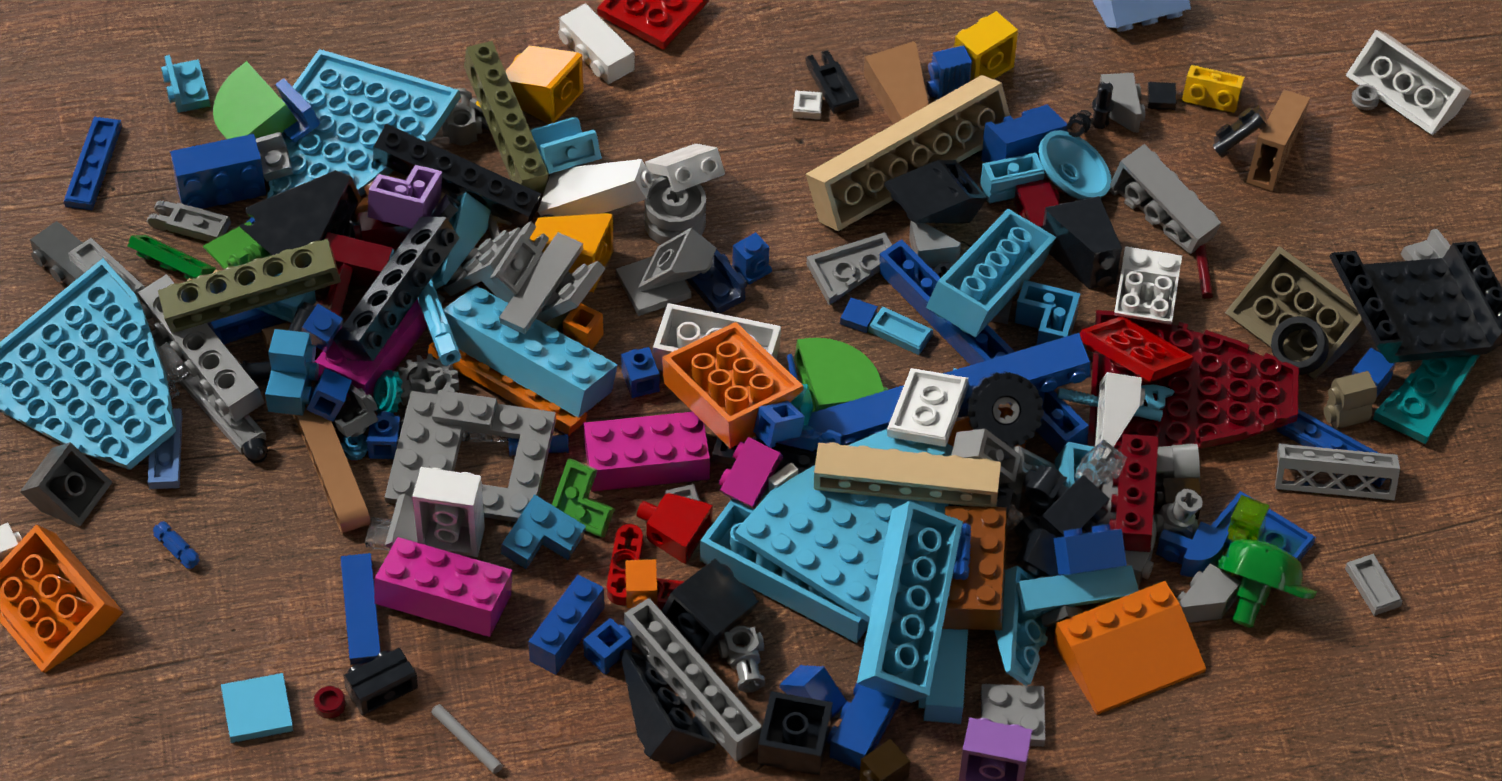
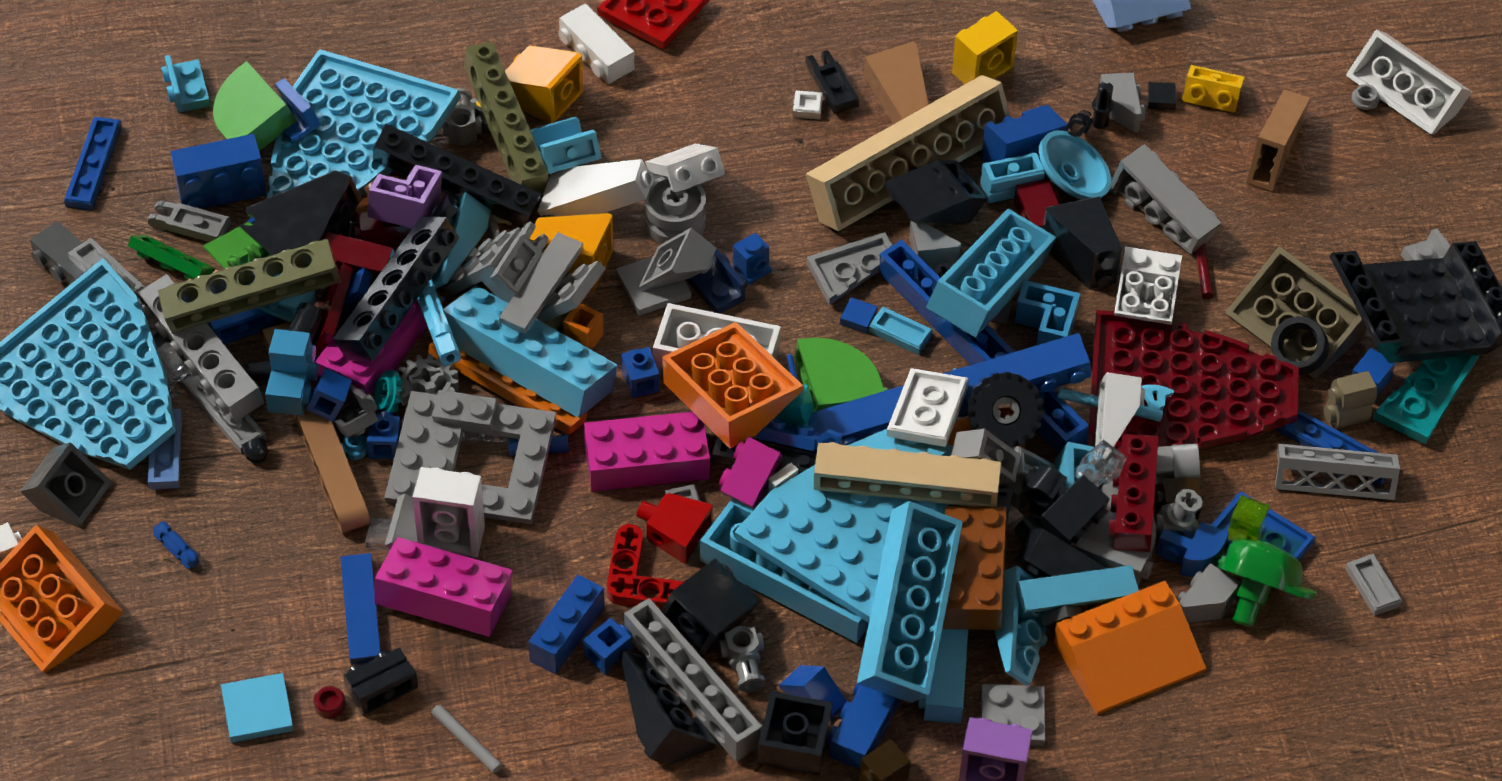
(274, 156): light grey bracket -> none
(323, 327): blue brick -> none
(357, 289): none -> blue slope
(540, 526): dark azure brick -> none
(574, 501): bright green tile -> none
(640, 581): orange brick -> none
(778, 423): blue brick -> none
(948, 71): blue brick -> none
(961, 566): blue axle -> none
(1089, 551): blue brick -> none
(1135, 349): red plate -> none
(1248, 122): black plate -> none

